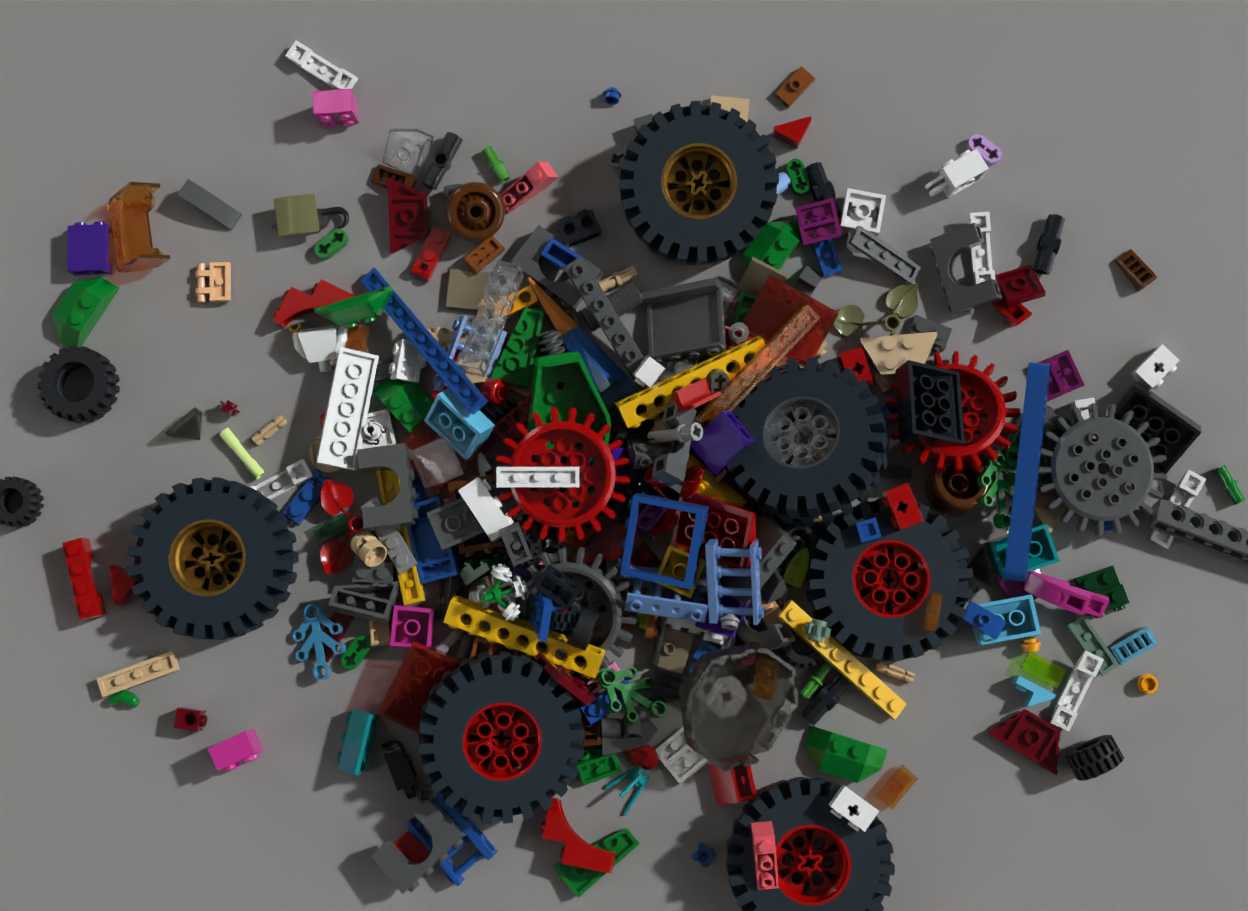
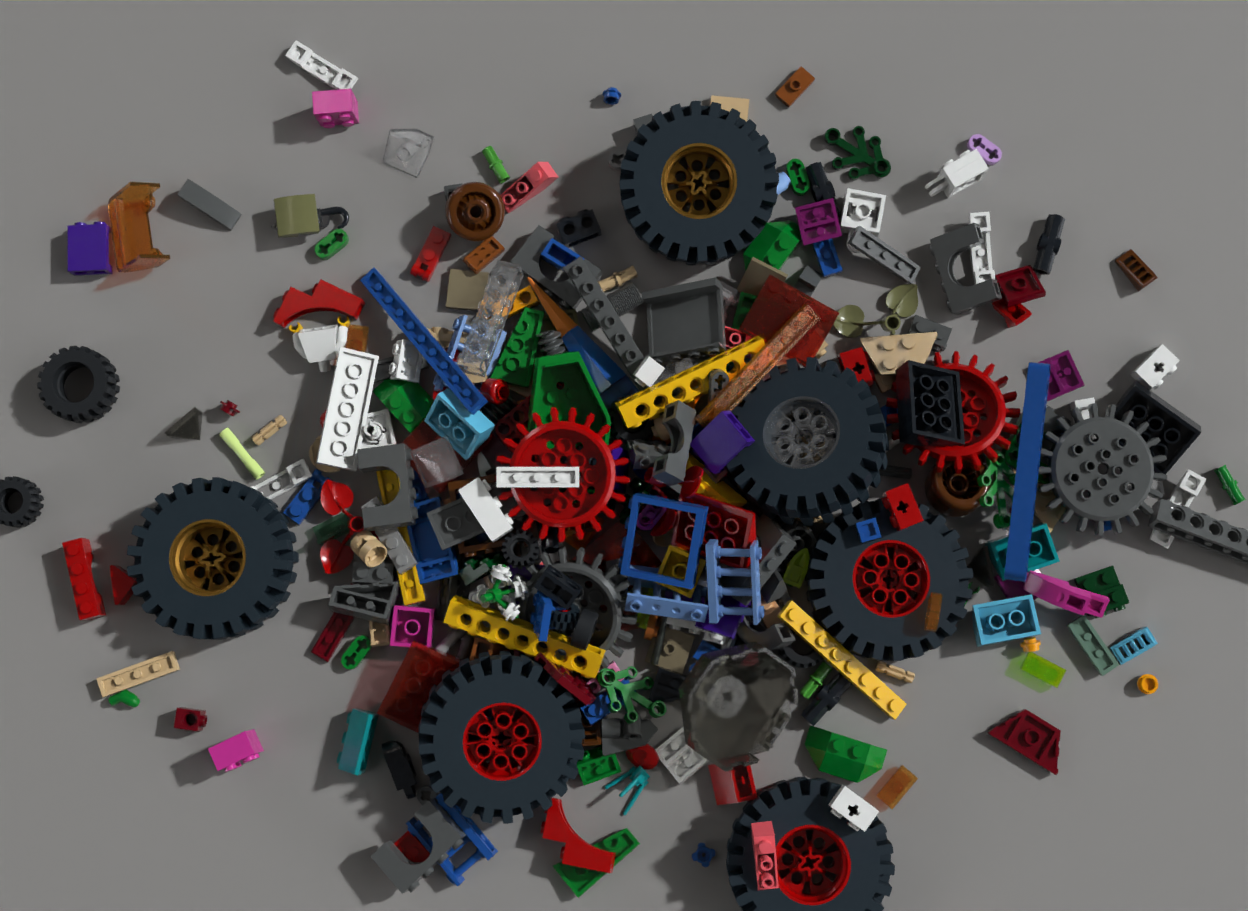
(82, 309): green wedge -> none
(219, 282): light nougat plate -> none
(317, 638): dark azure plant -> none
(357, 309): green wedge -> none
(405, 178): reddish brown slope -> none
(406, 215): dark red wing -> none
(446, 150): black piece -> none
(515, 544): dark grey slope -> none
(681, 433): light grey pin -> none
(693, 395): red panel -> none
(729, 622): light grey plate -> none
(738, 326): light grey plate -> none
(765, 679): clear orange plate -> none
(792, 132): red slope -> none
(817, 630): sand green gear -> none
(859, 154): none -> dark green plant
(984, 620): blue plate -> none
(1036, 693): medium azure slope -> none
(1075, 689): white slope -> none
(1094, 757): black tyre -> none

